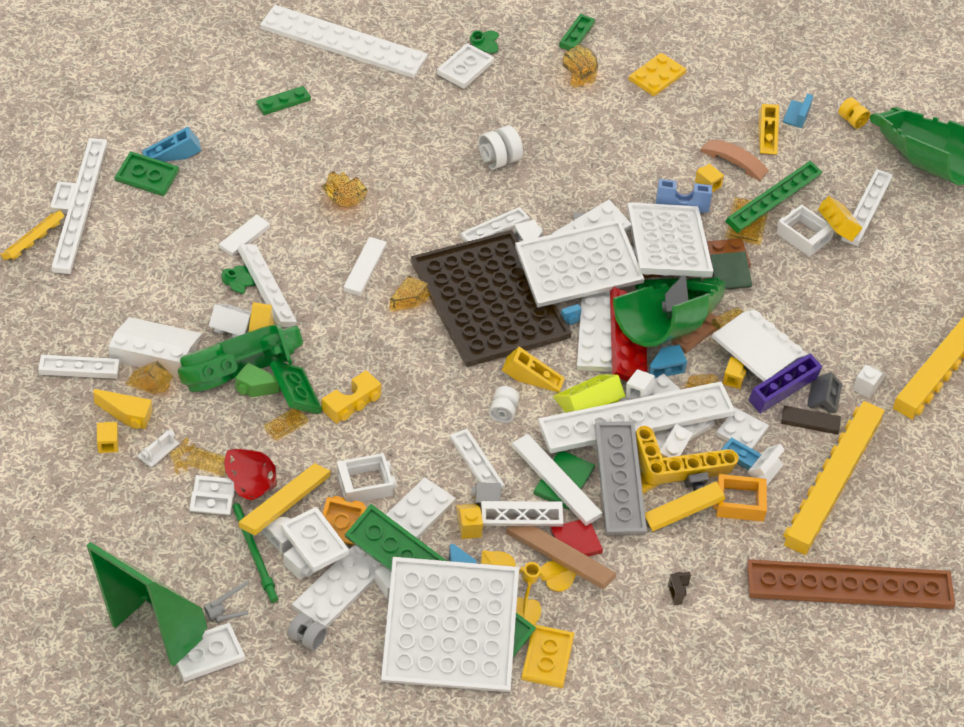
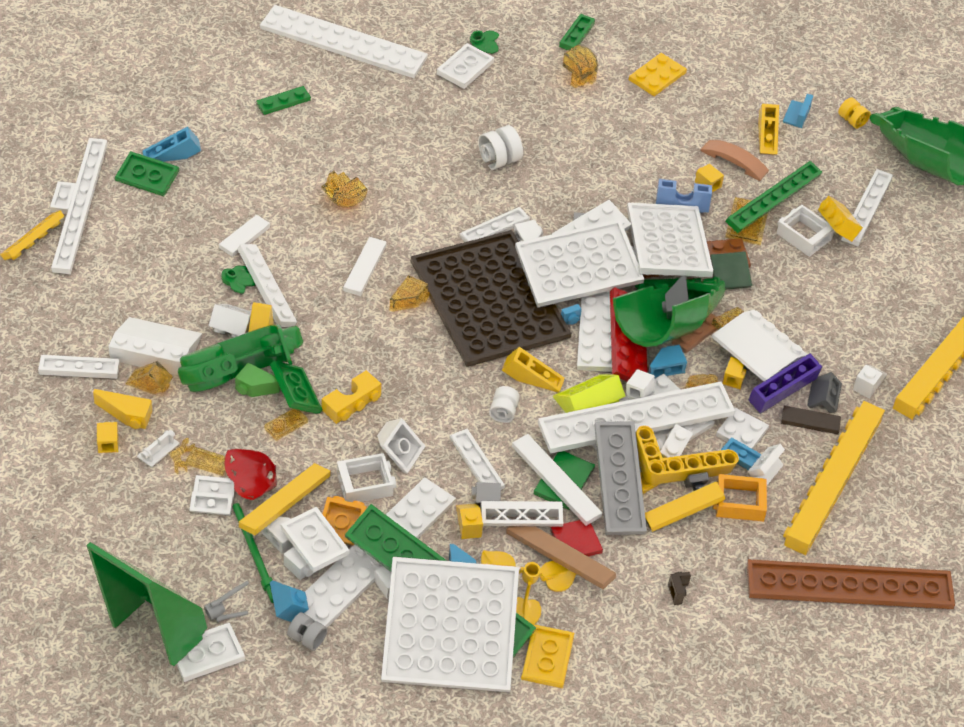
(288, 601): none -> dark azure slope
(400, 443): none -> white slope

